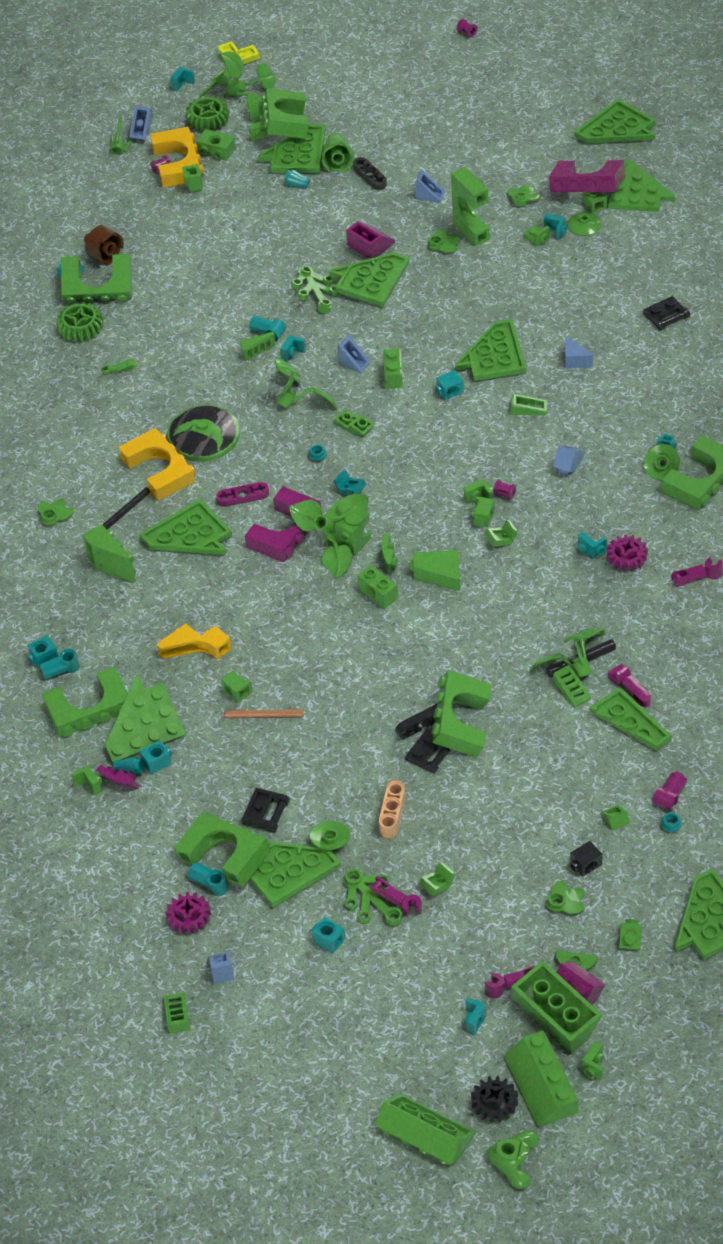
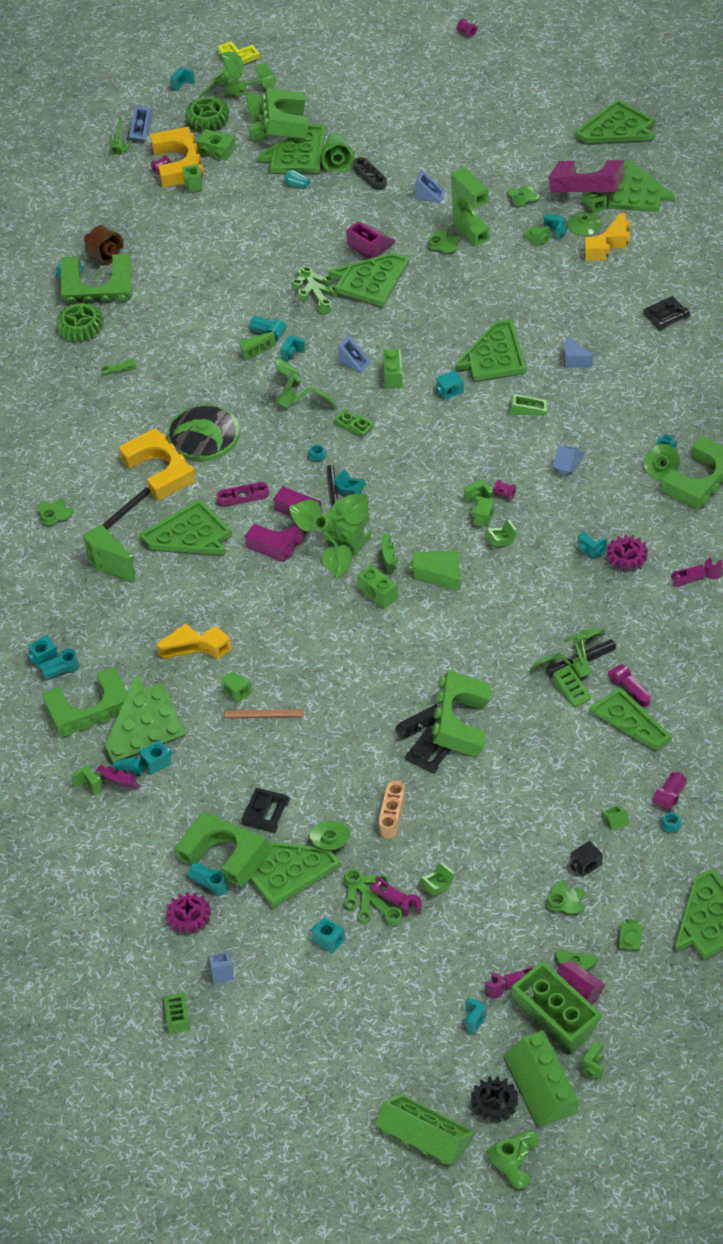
(333, 490): none -> black bar
(613, 237): none -> yellow arch

